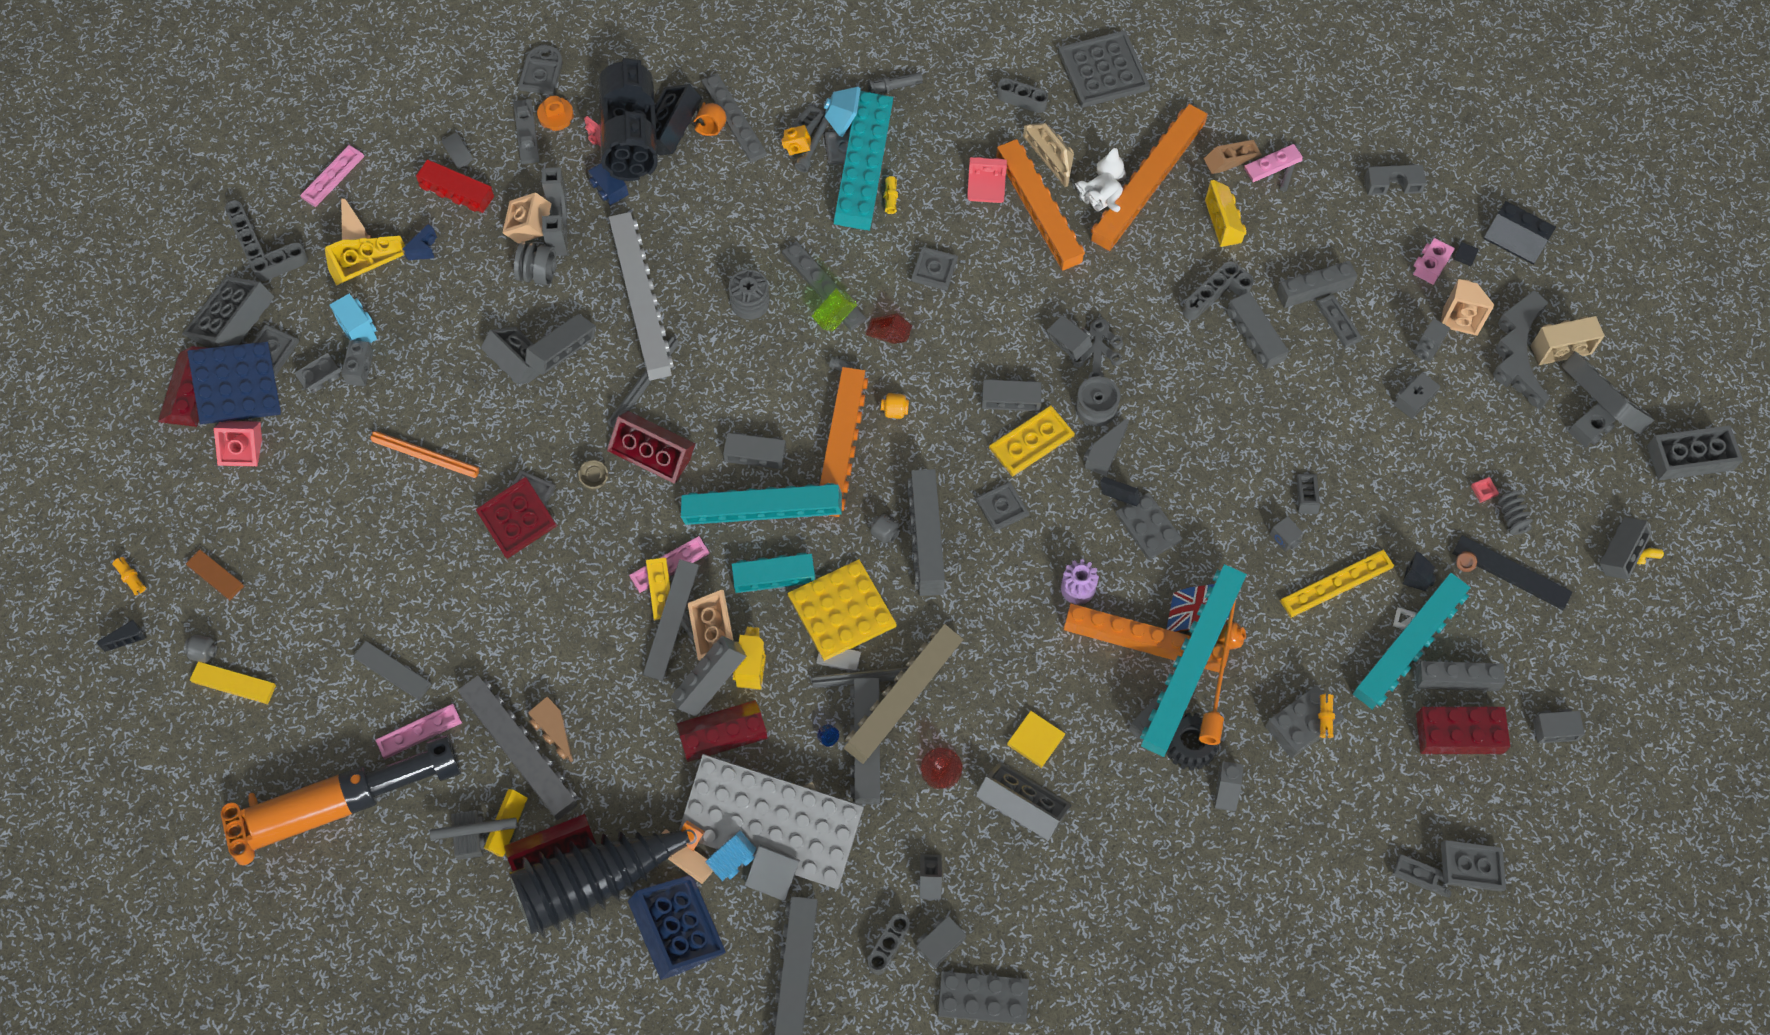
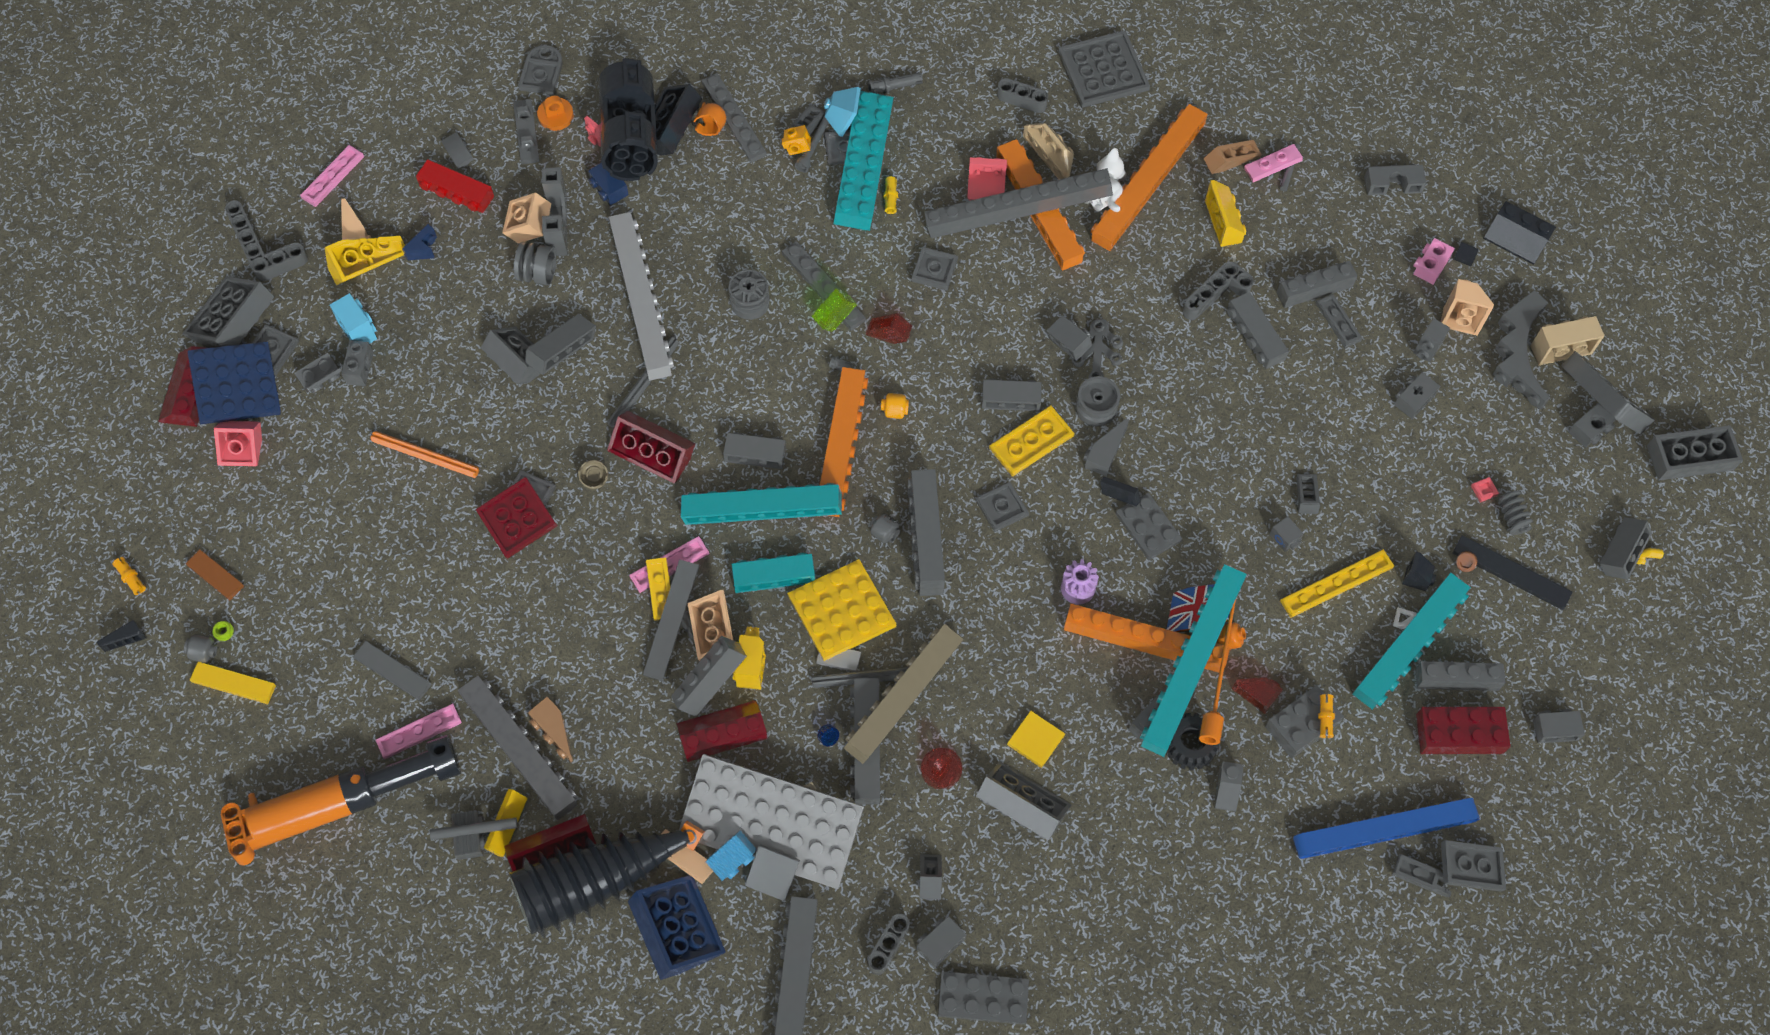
(218, 627): none -> lime plate
(1019, 203): none -> dark grey brick
(1258, 691): none -> clear red slope
(1386, 828): none -> blue beam

